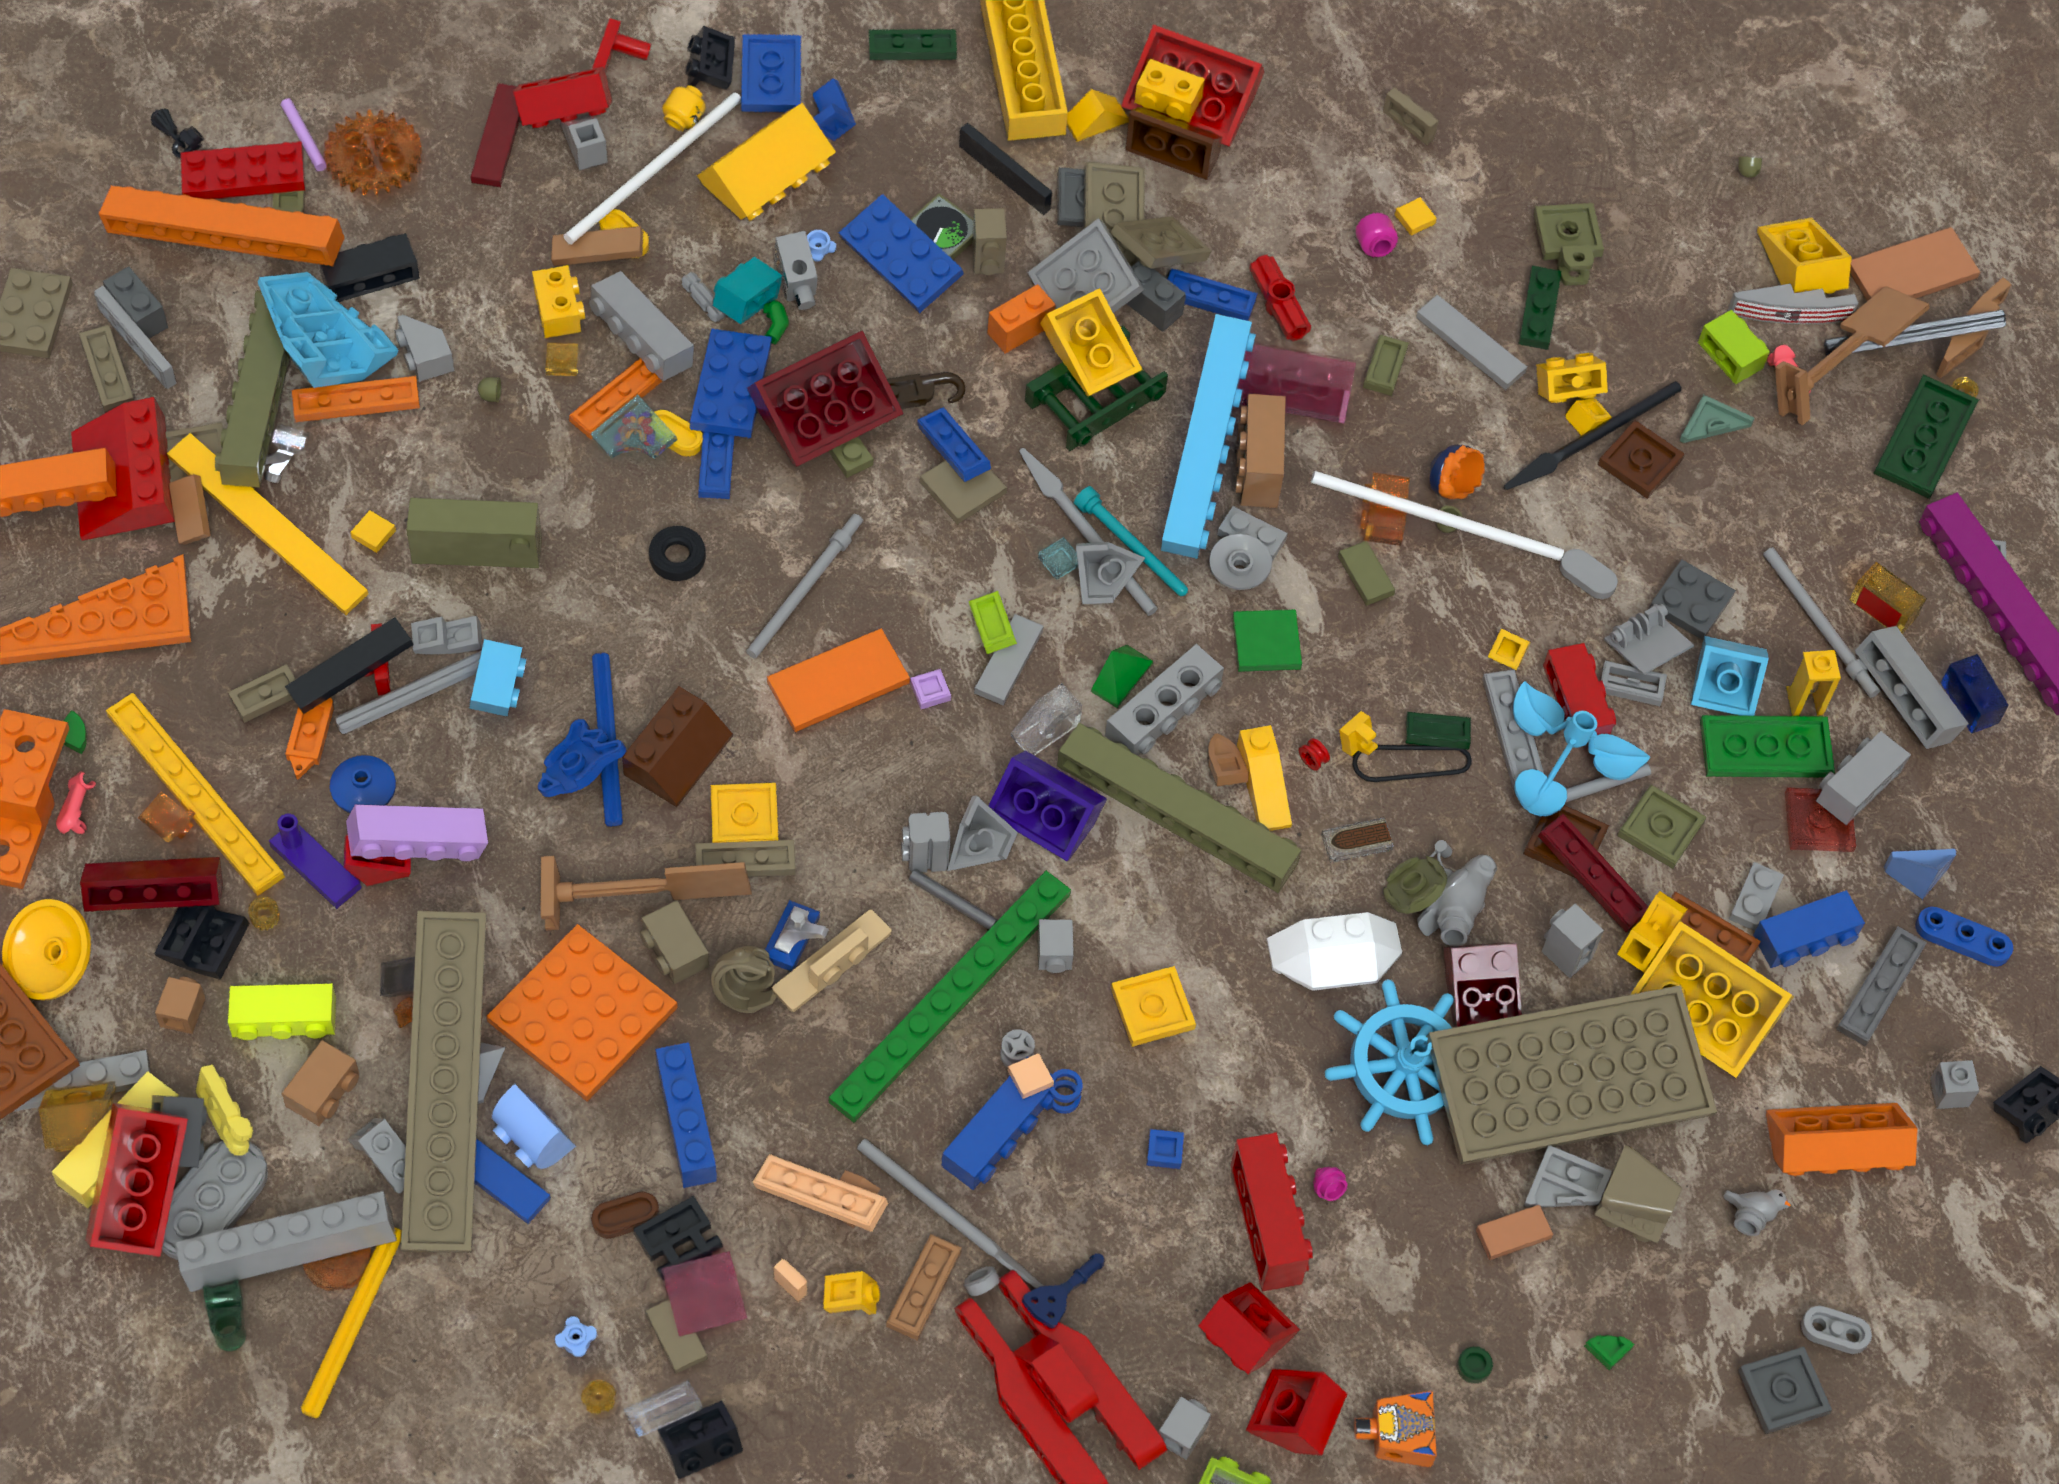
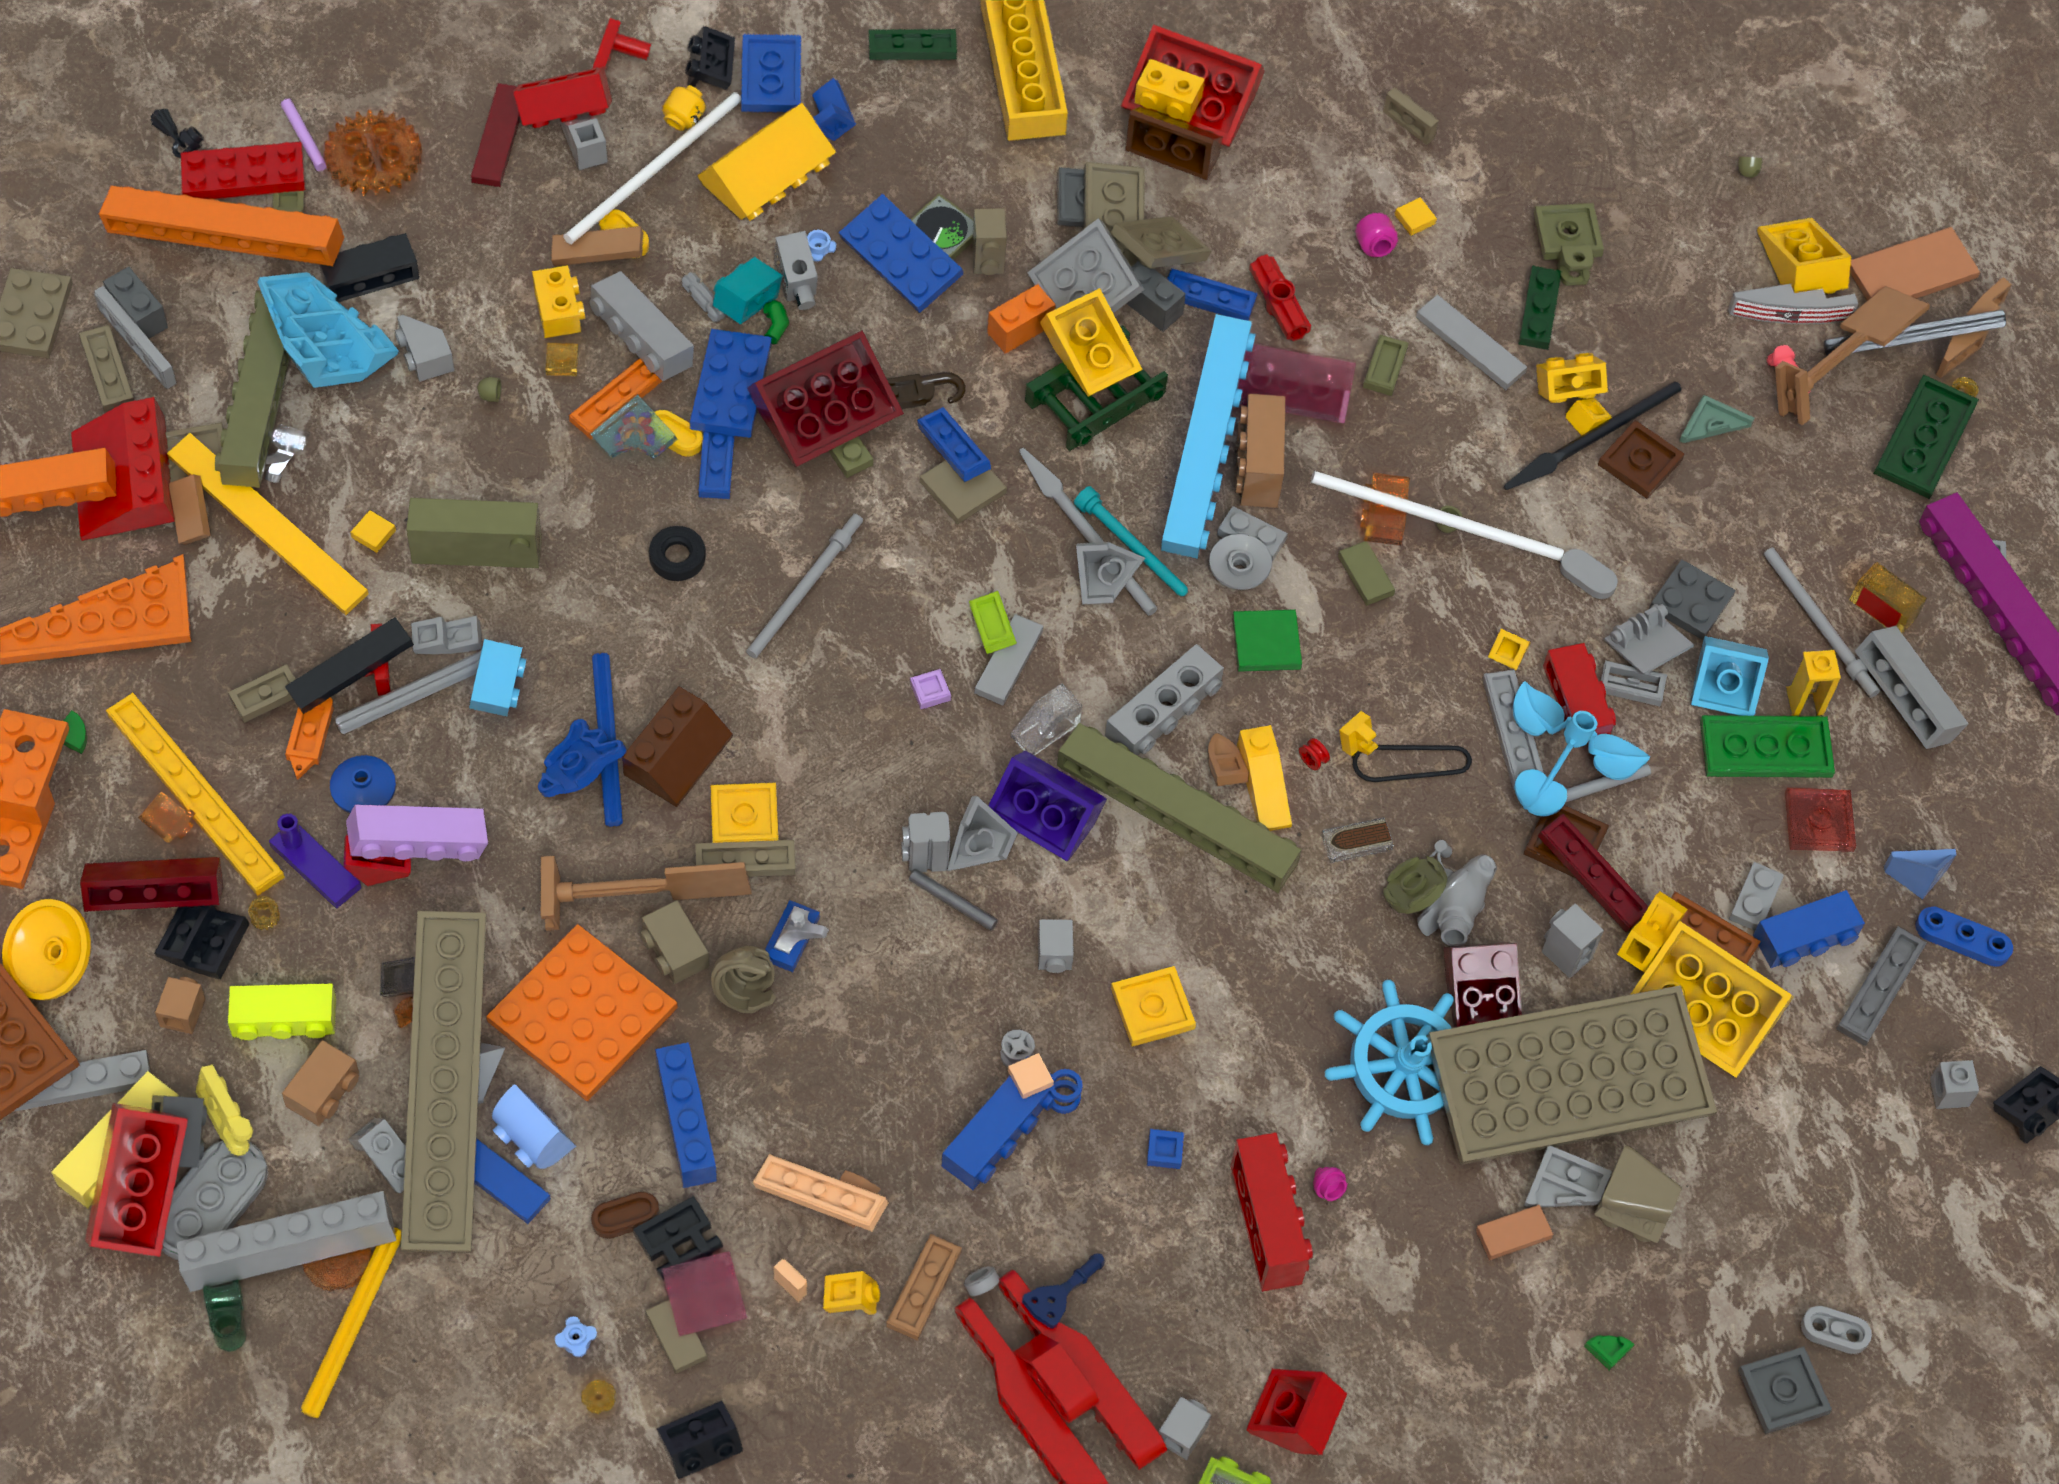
(70, 811): coral piece -> none
(72, 1113): clear yellow slope -> none
(355, 399): orange plate -> none
(663, 1408): clear tile -> none
(831, 960): tan bracket -> none
(838, 680): orange tile -> none
(944, 1210): light grey piece -> none
(948, 997): green plate -> none
(1005, 168): black tile -> none
(1059, 558): clear light blue tile -> none
(1094, 115): yellow slope -> none
(1120, 674): green slope -> none
(1248, 1327): red slope -> none
(1335, 950): white wedge -> none
(1402, 1429): torso -> none
(1438, 730): dark green tile -> none
(1456, 471): orange hair -> none
(1474, 1364): dark green tile -> none
(1661, 826): olive tile -> none
(1733, 346): lime brick -> none
(1756, 1209): light grey animal -> none
(1842, 1138): orange slope -> none
(1862, 777): light grey brick -> none
(1974, 693): clear blue brick -> none

